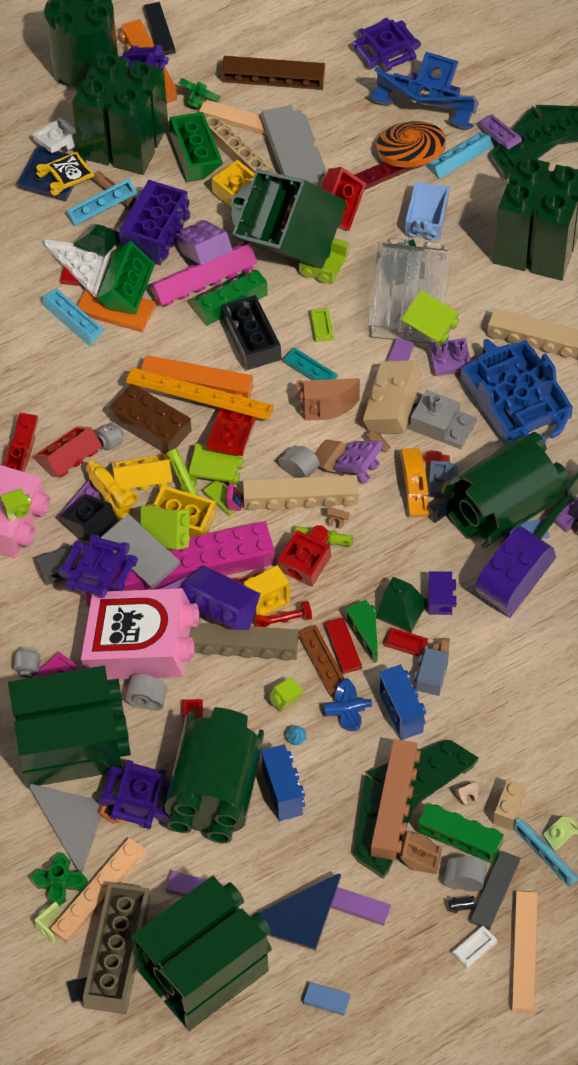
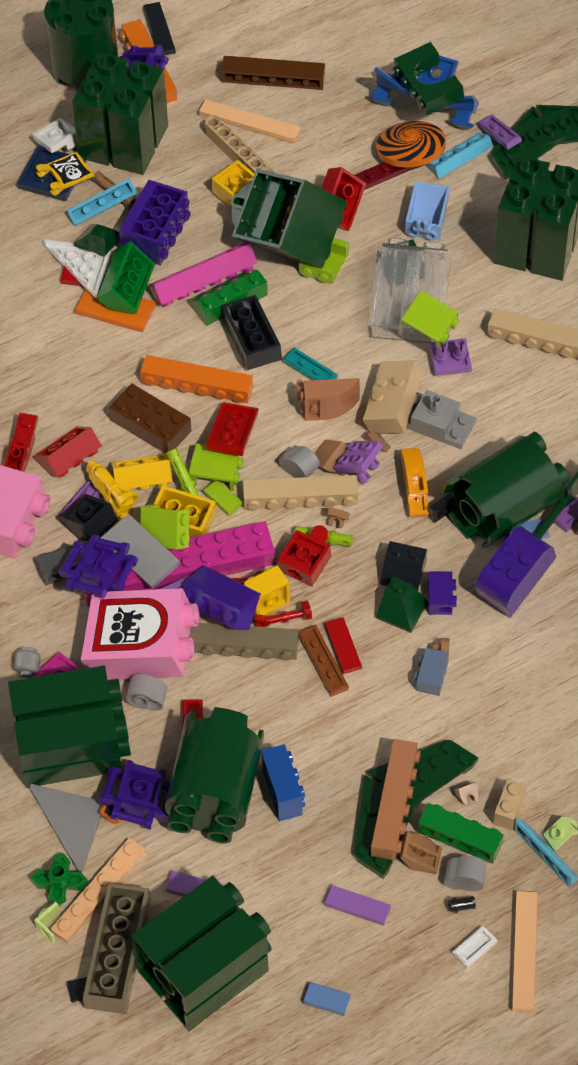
(16, 504): lime brick -> none
(72, 316): medium azure slope -> none
(110, 436): light grey head -> none
(194, 145): green slope -> none
(198, 93): green plant -> none
(200, 393): light orange tile -> none
(203, 242): medium lavender brick -> none
(234, 498): dark pink slope -> none
(286, 694): lime brick -> none
(293, 144): light grey slope -> none
(296, 735): dark azure plate -> none
(304, 915): dark blue tile -> none
(321, 324): lime tile -> none
(347, 706): blue plant -> none
(363, 622): green slope -> none
(385, 42): dark purple brick -> none
(401, 350): medium lavender tile -> none
(401, 701): blue brick -> none
(404, 563): none -> black slope
(406, 642): red tile -> none
(428, 96): none -> dark green arch
(433, 455): clear red cylinder -> none
(439, 474): sand blue plate -> none
(495, 890): dark grey tile -> none
(514, 371): blue piece -> none

